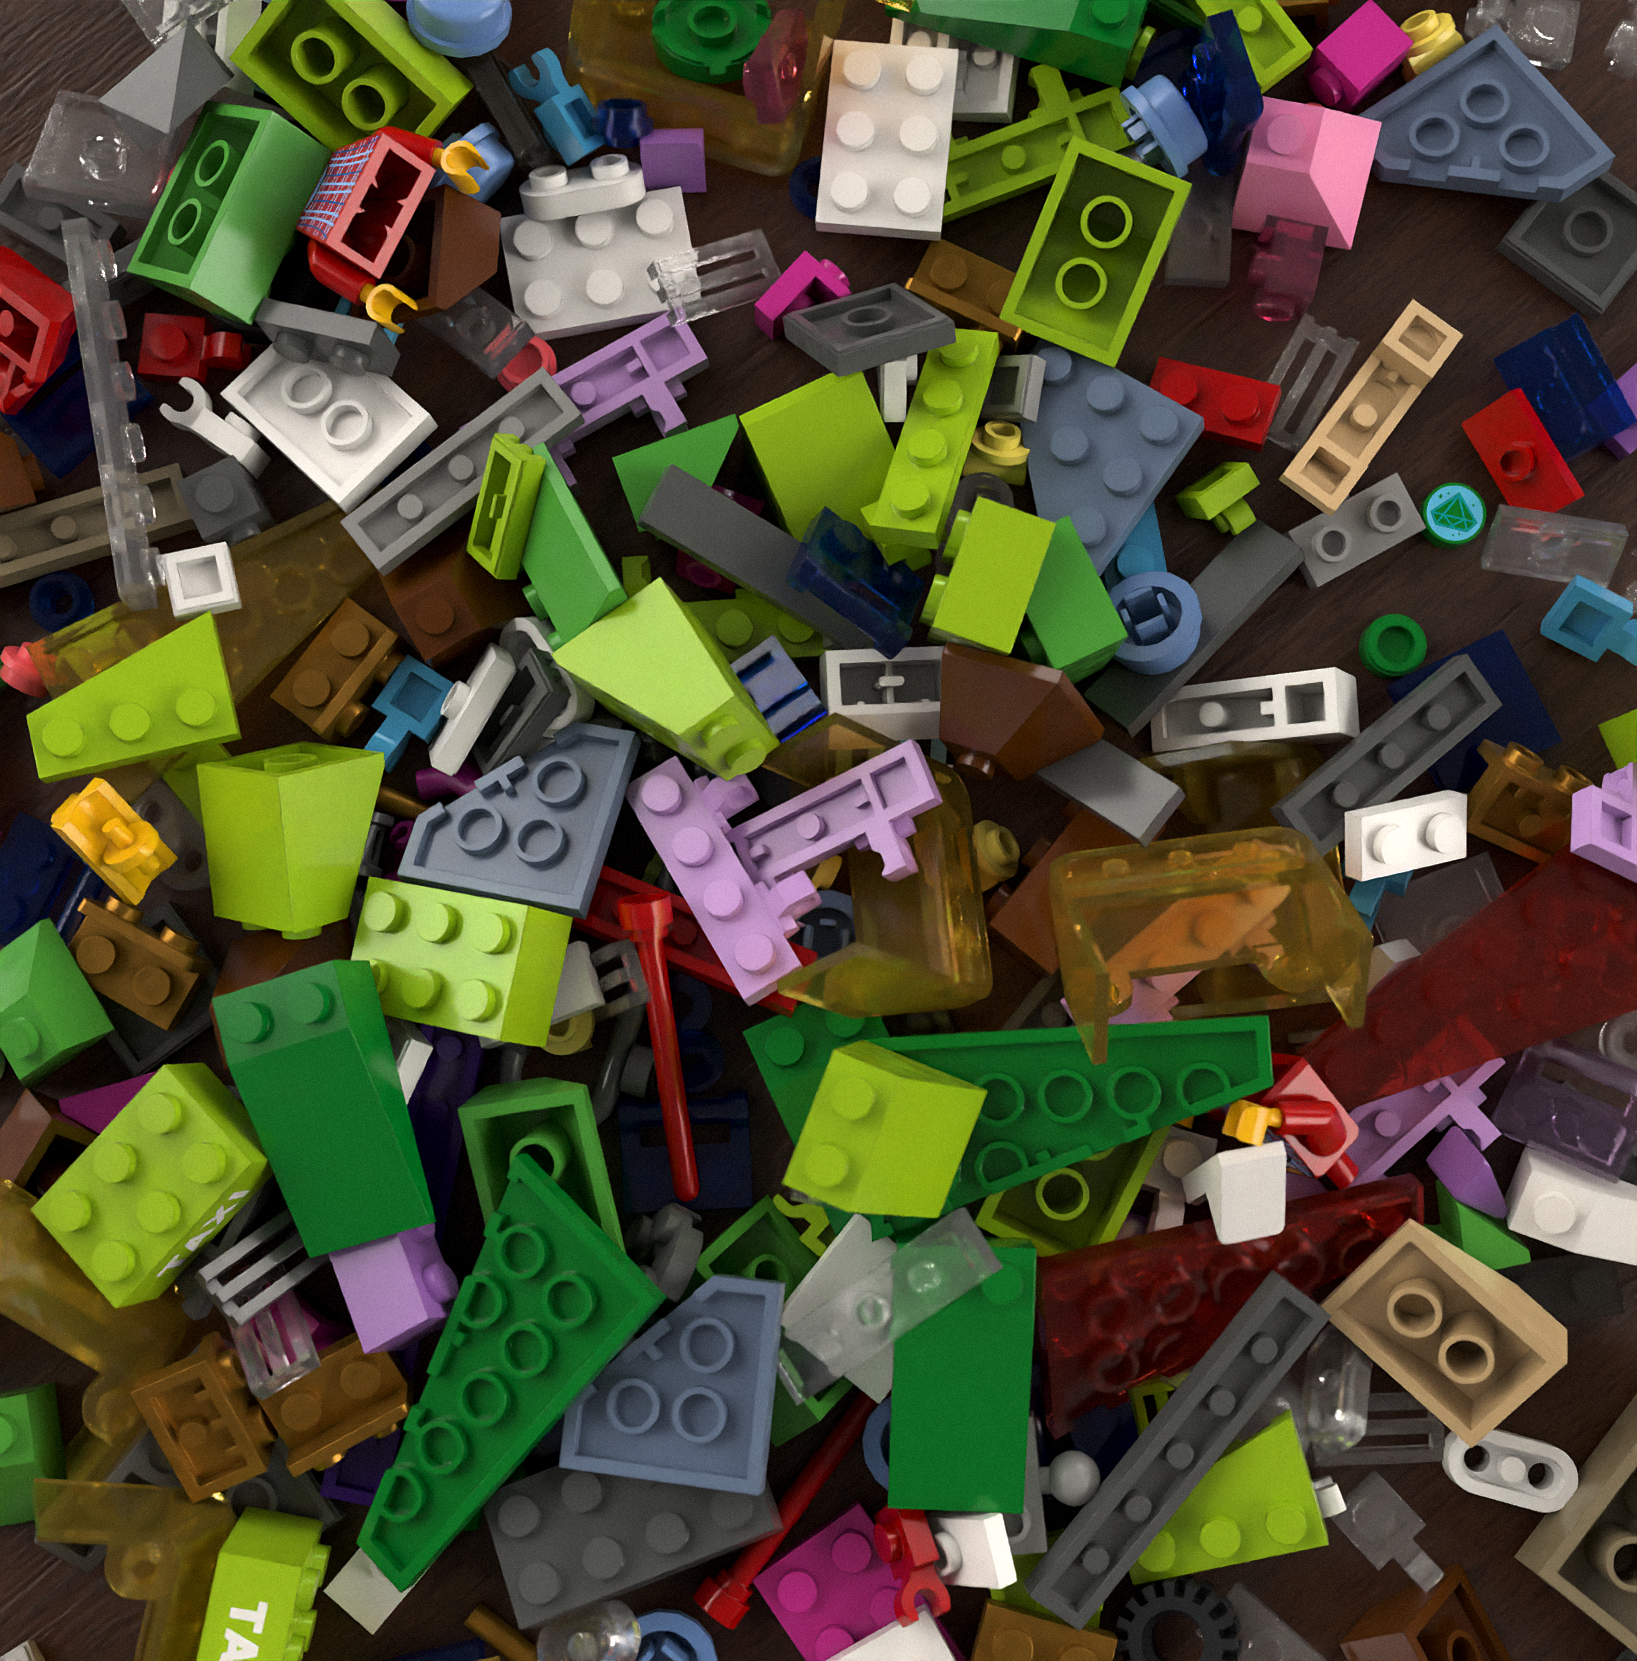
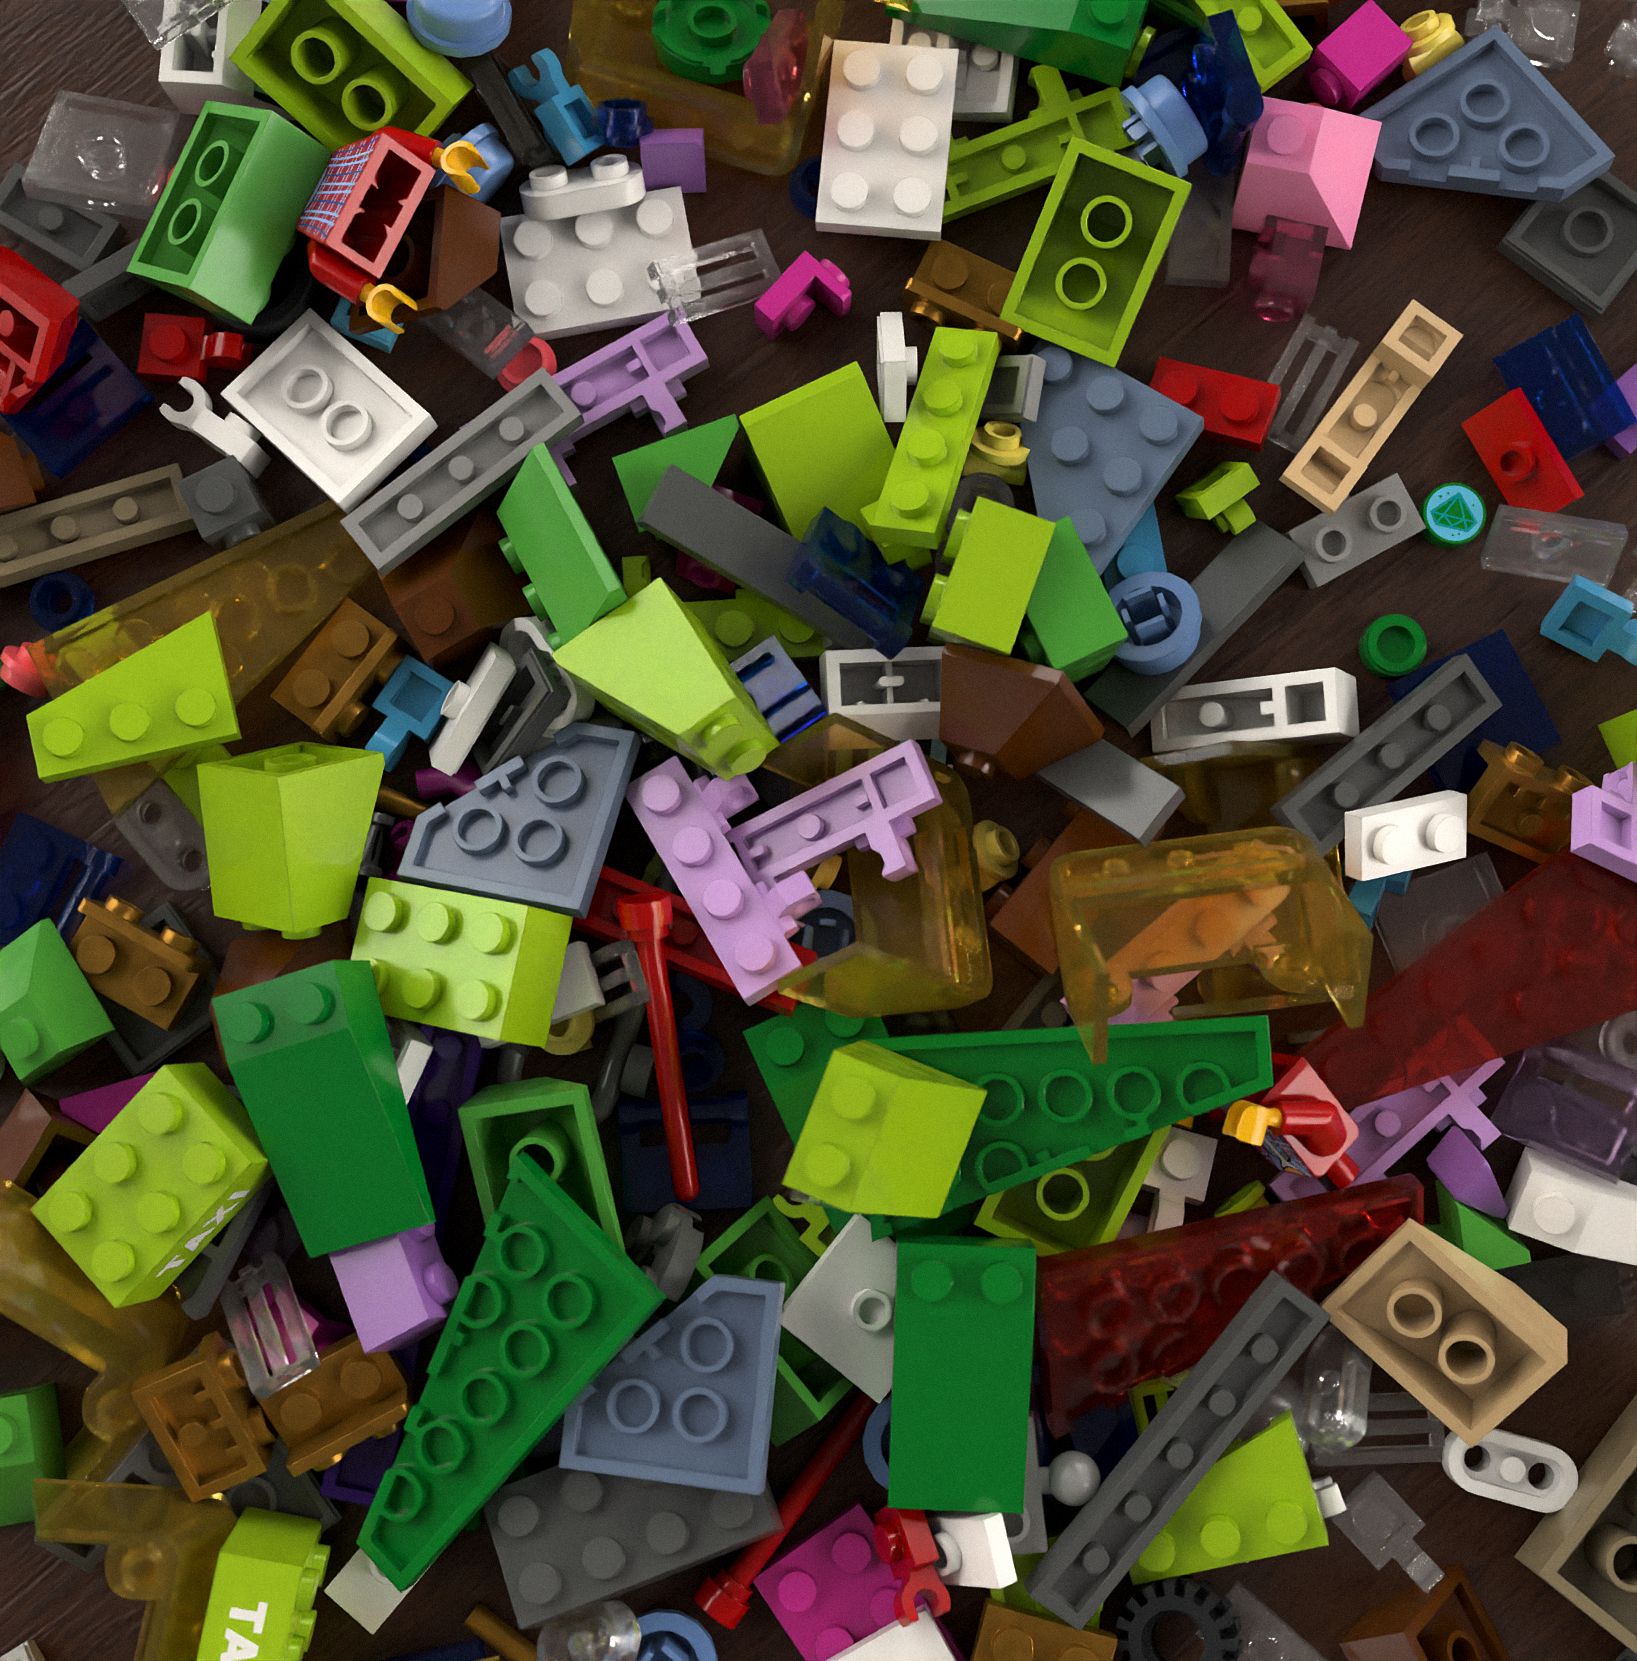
(112, 840): yellow hips -> none
(116, 440): clear plate -> none
(166, 88): dark grey slope -> none
(201, 581): white tile -> none
(223, 1295): flat silver tile -> none
(325, 336): dark grey plate -> none
(505, 506): lime tile -> none
(868, 329): dark grey tile -> none
(884, 1304): clear tile -> none
(1242, 1191): white slope -> none
(1389, 961): light grey tile -> none

